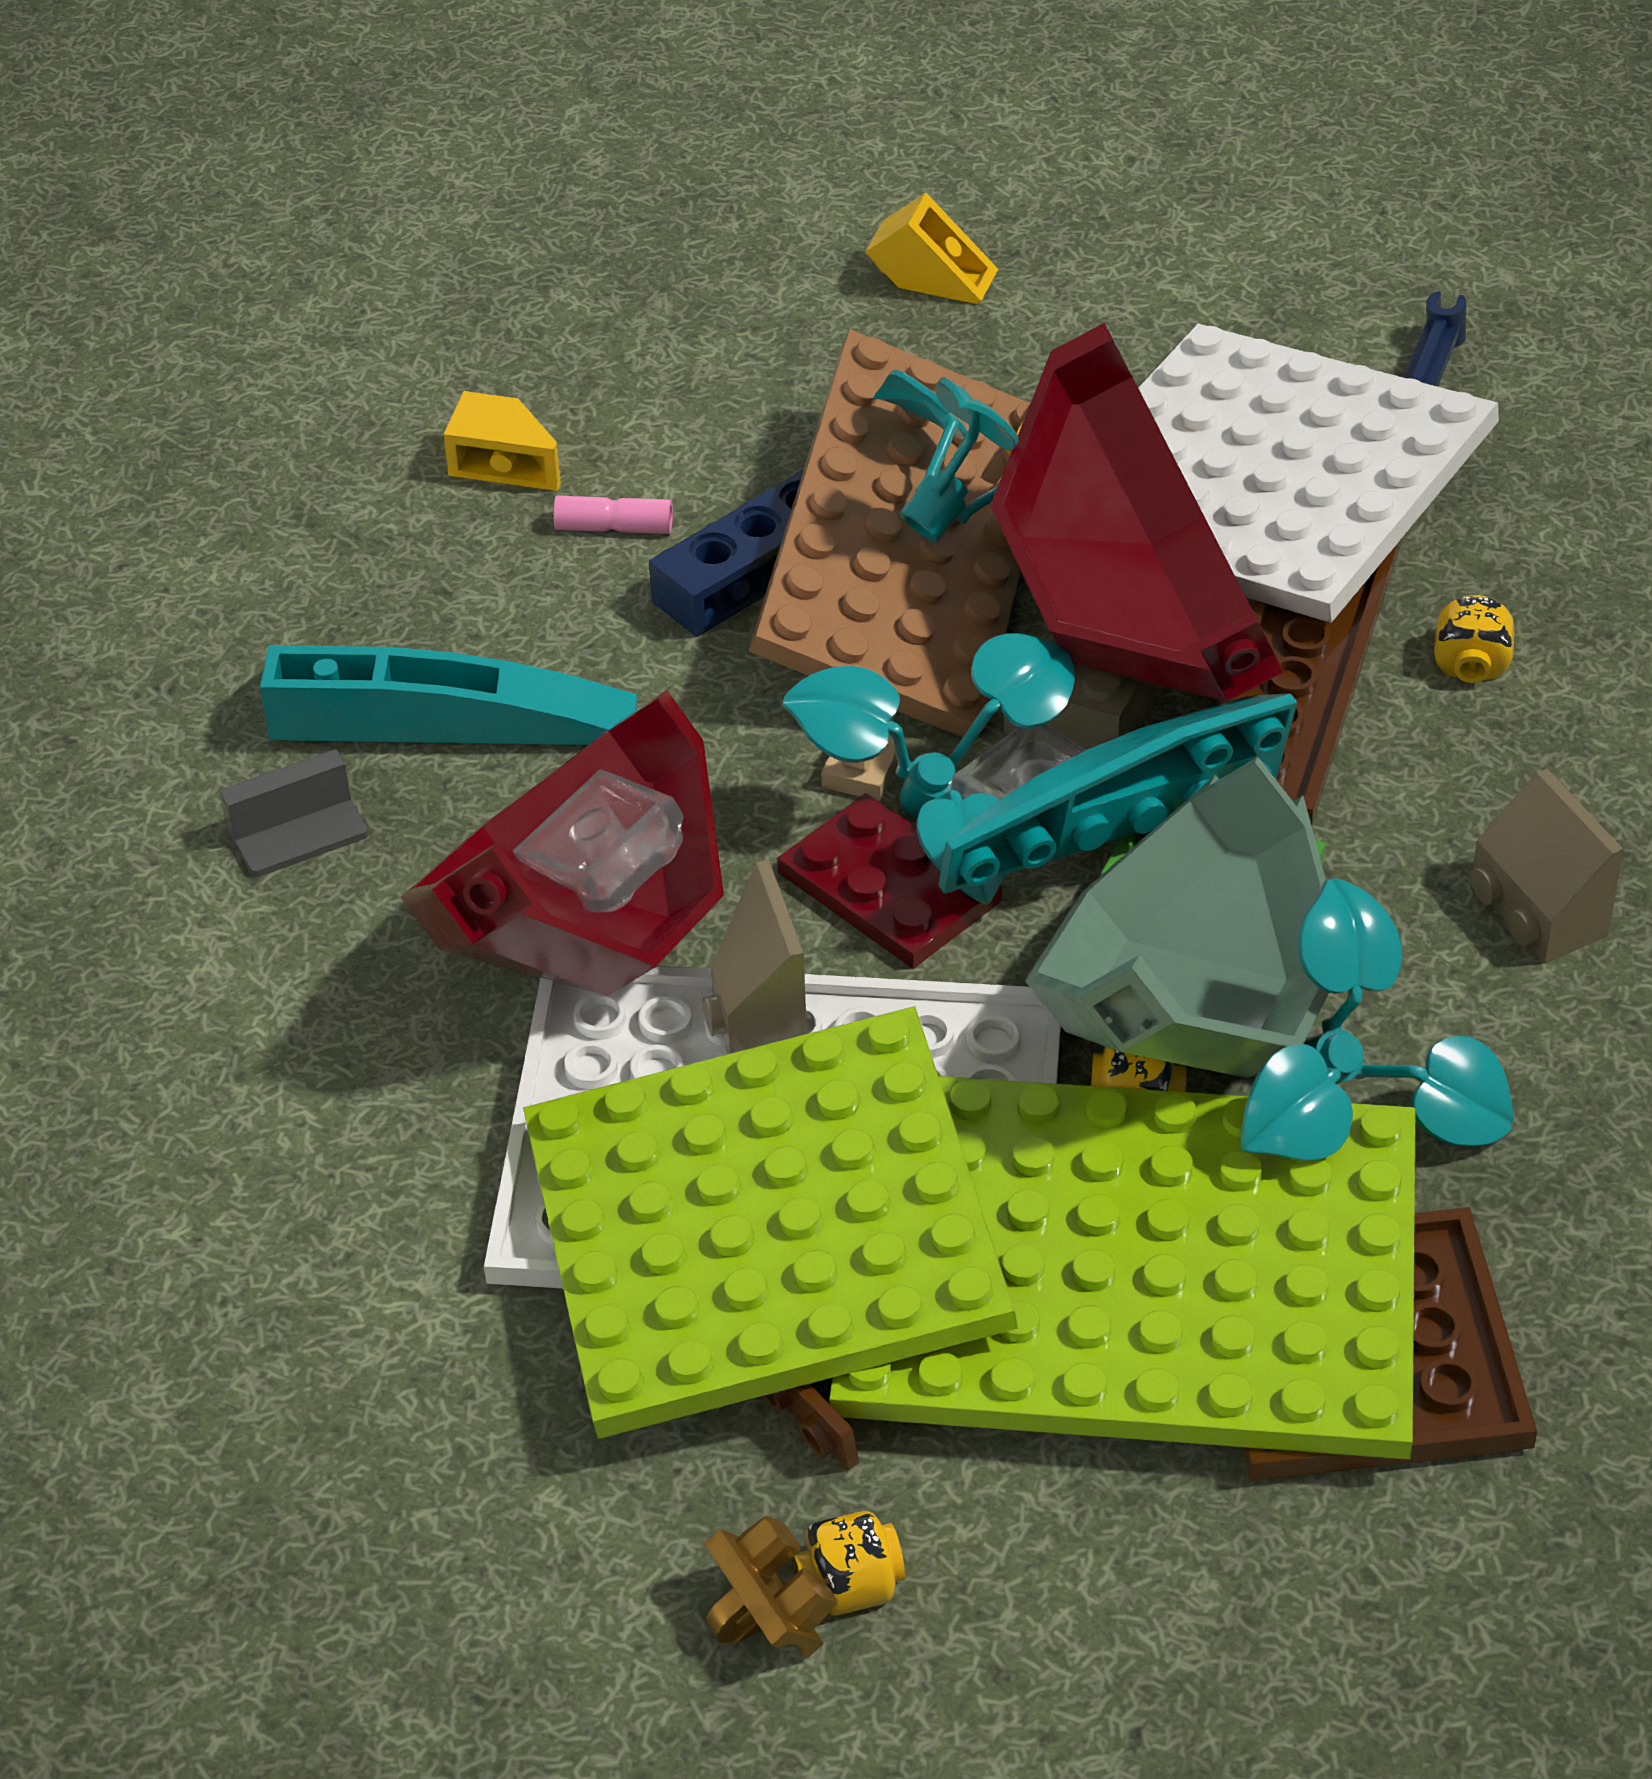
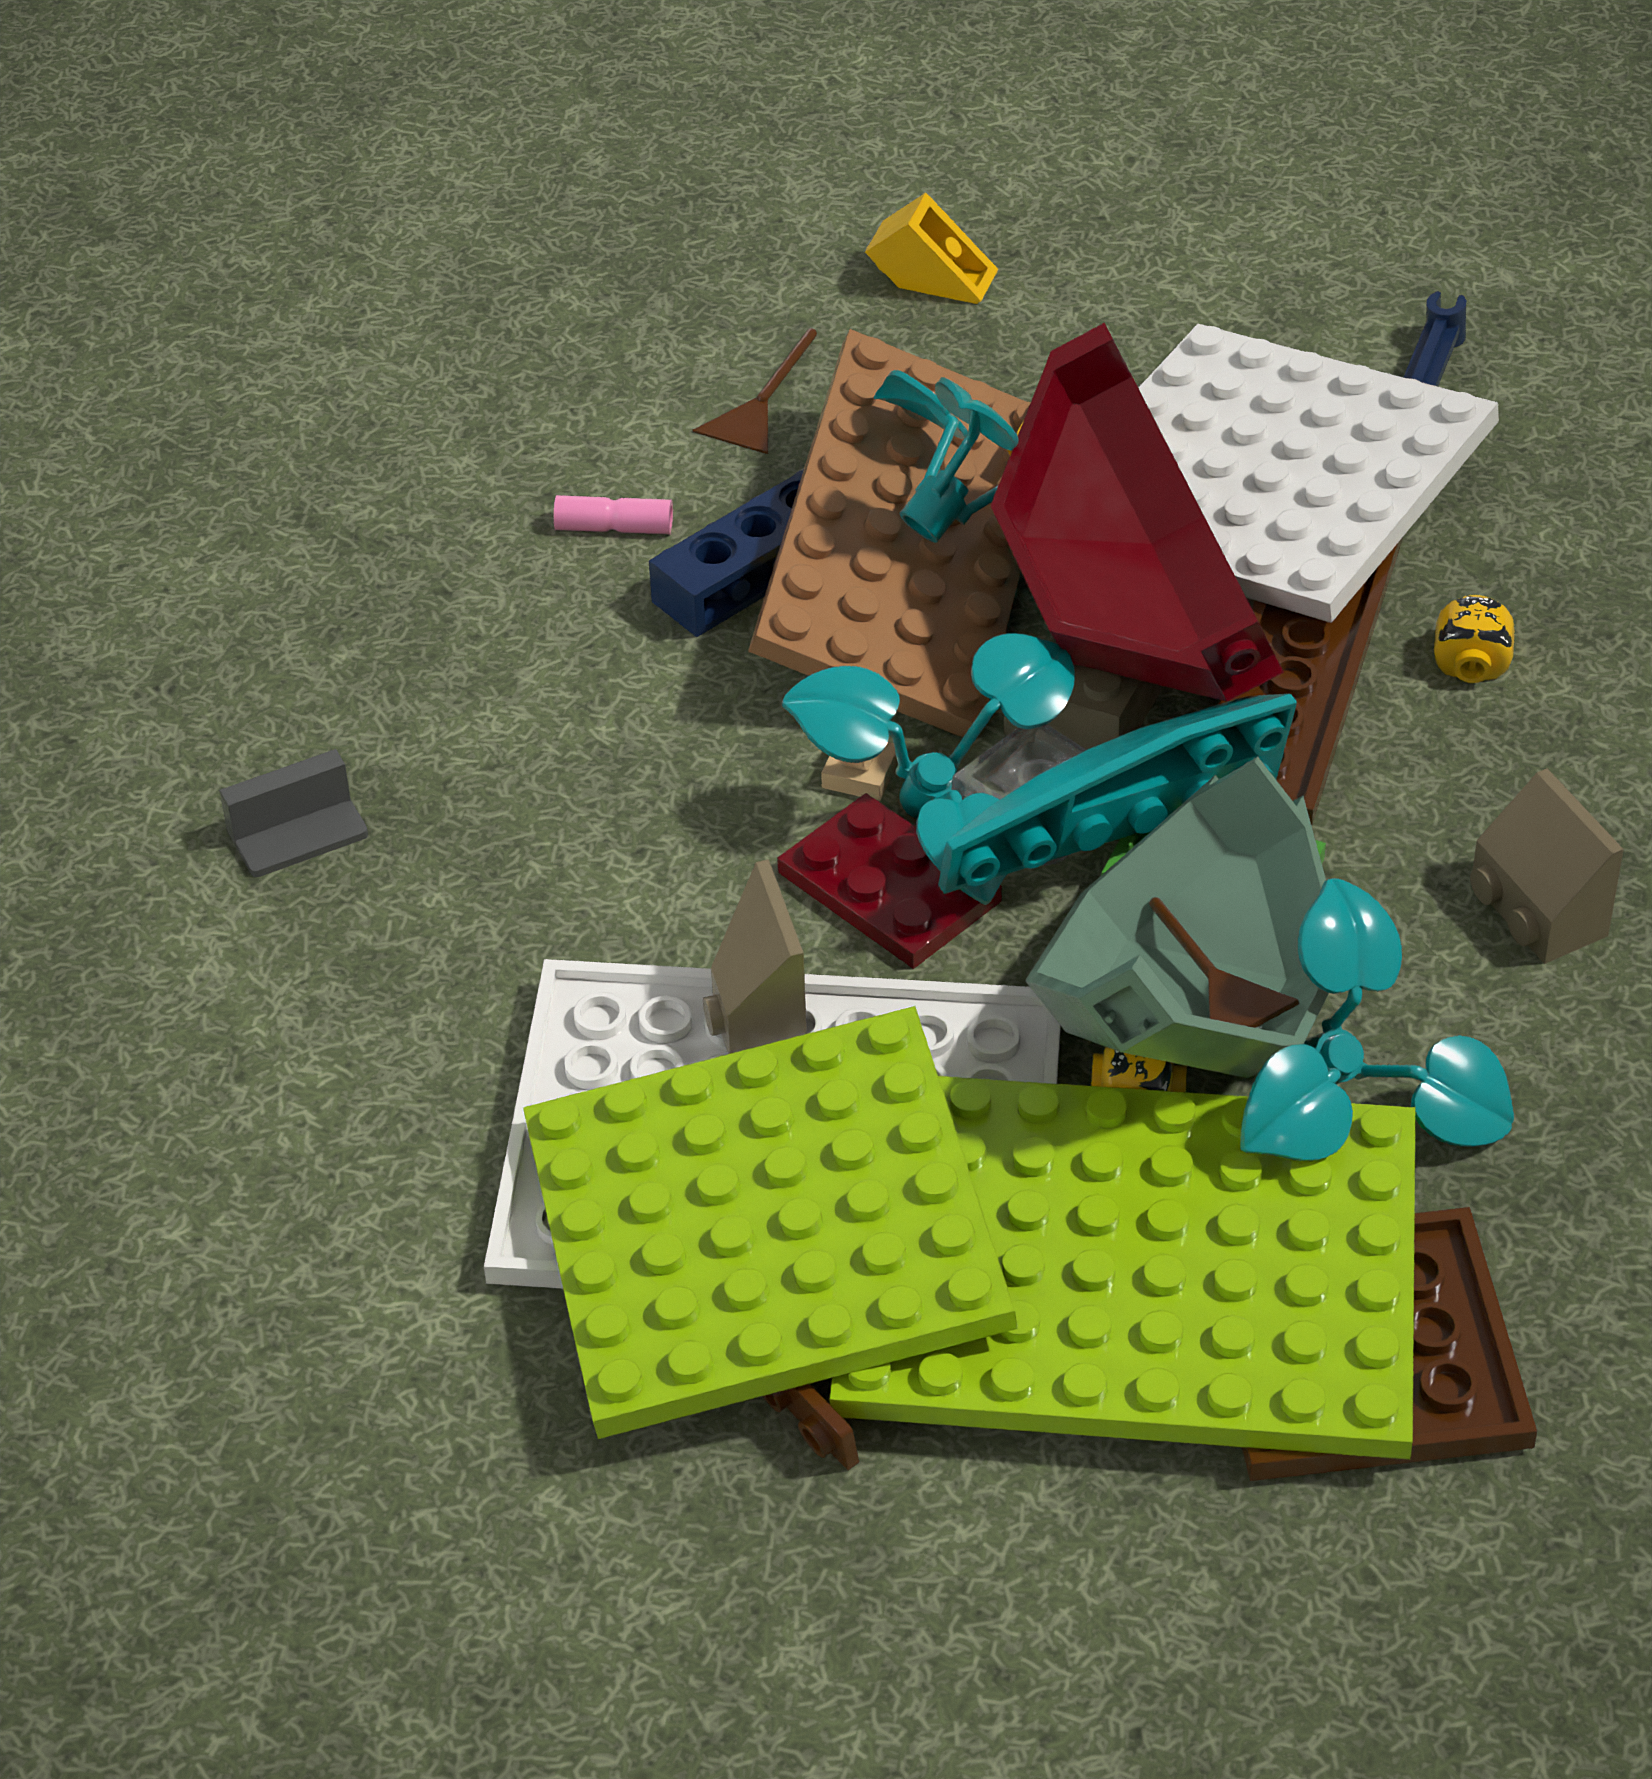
(430, 698): teal wedge -> none
(500, 443): yellow slope -> none
(513, 917): dark red panel -> none
(605, 840): clear slope -> none
(749, 422): none -> reddish brown piece
(758, 1594): pearl gold hips -> none
(854, 1558): yellow head -> none
(1230, 996): none -> reddish brown piece

